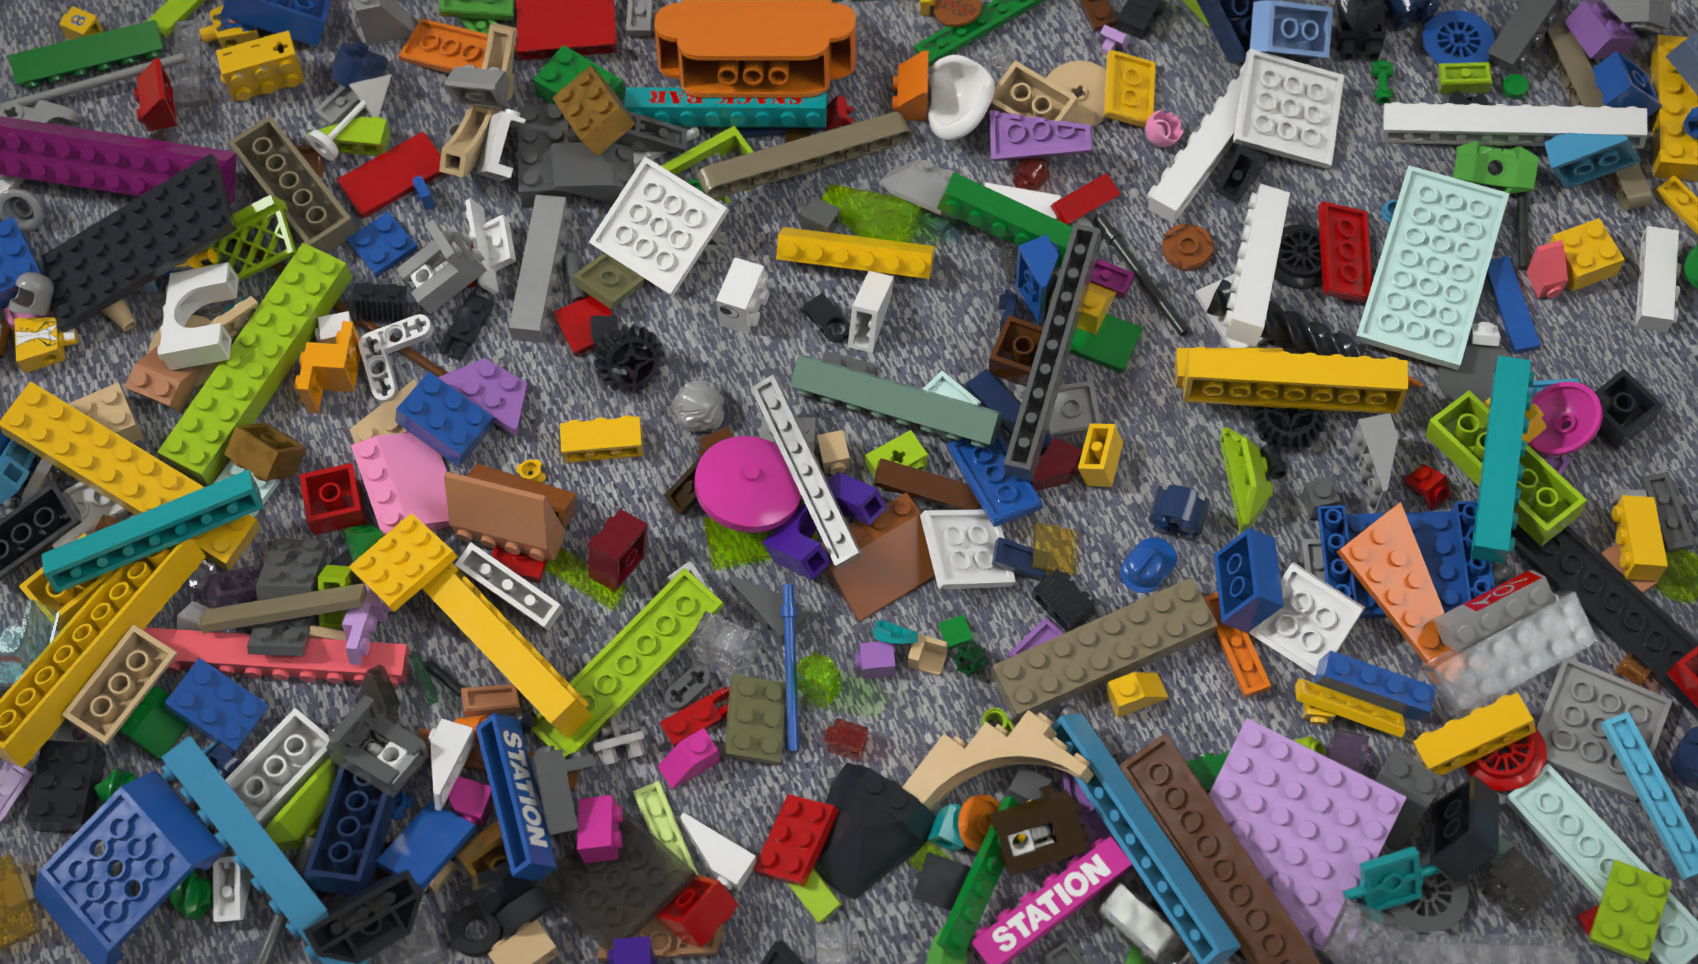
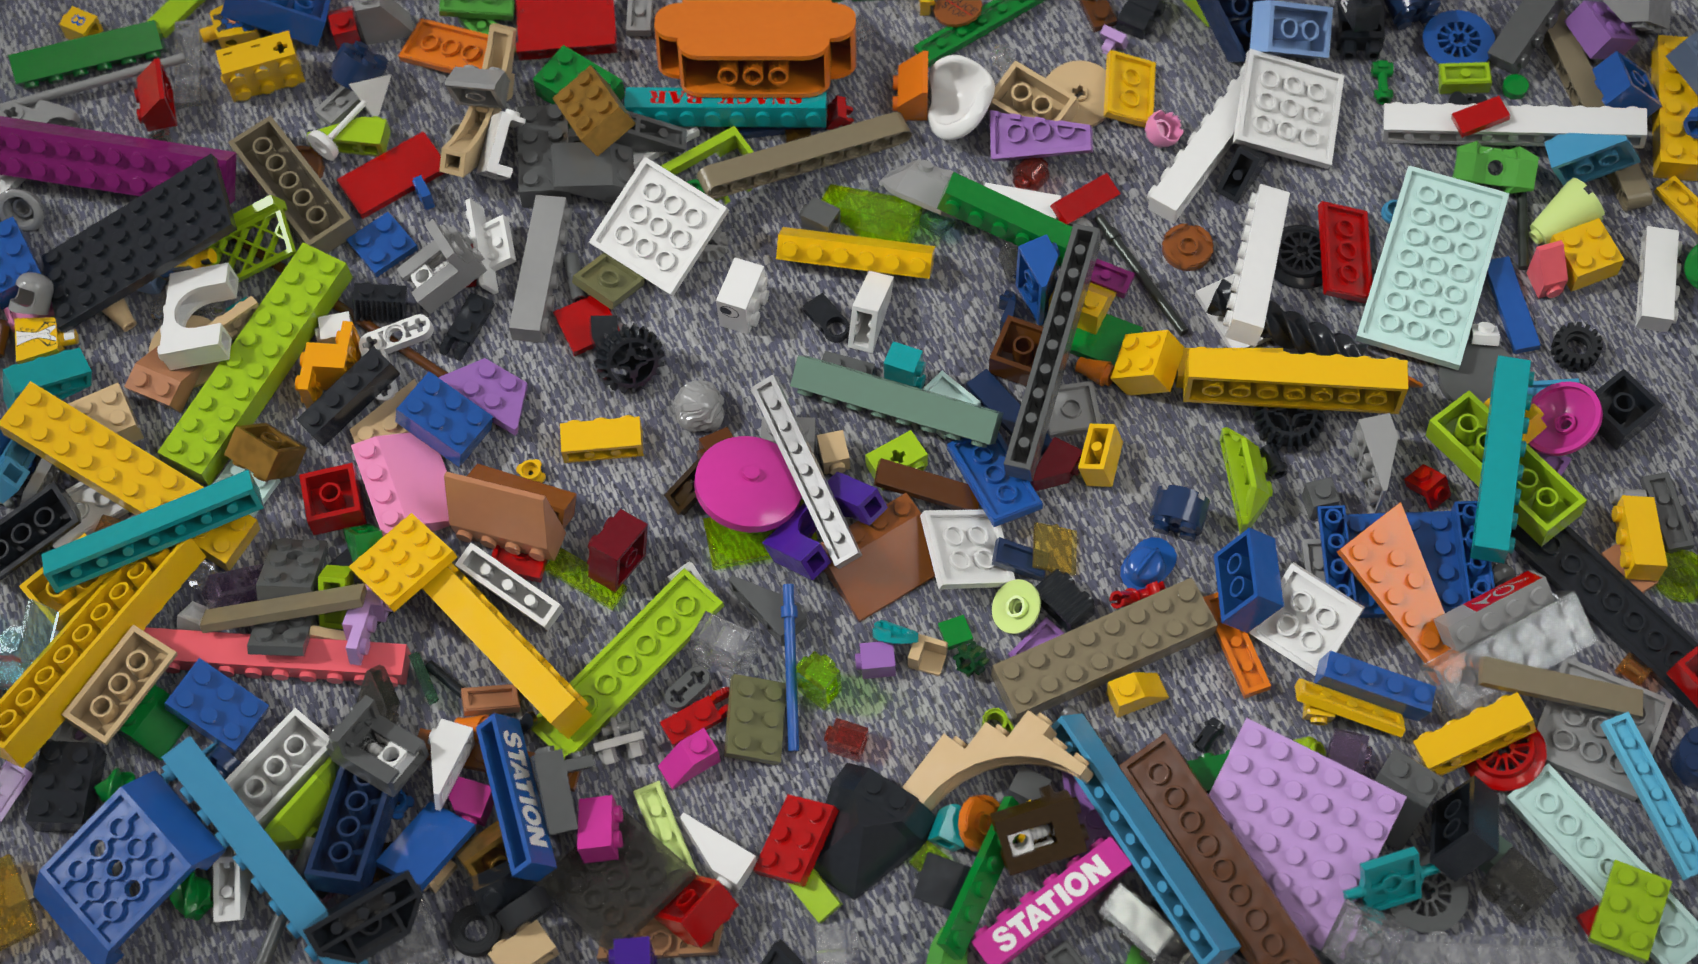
(58, 374): none -> teal wedge
(344, 26): none -> red slope
(348, 396): none -> black brick
(905, 365): none -> teal brick
(1007, 604): none -> yellowish green dish
(1095, 370): none -> orange cone
(1133, 595): none -> red piece
(1147, 362): none -> yellow brick
(1209, 734): none -> black pin
(1480, 116): none -> red tile
(1560, 687): none -> dark tan tile
(1566, 210): none -> yellowish green cone
(1583, 335): none -> black tyre

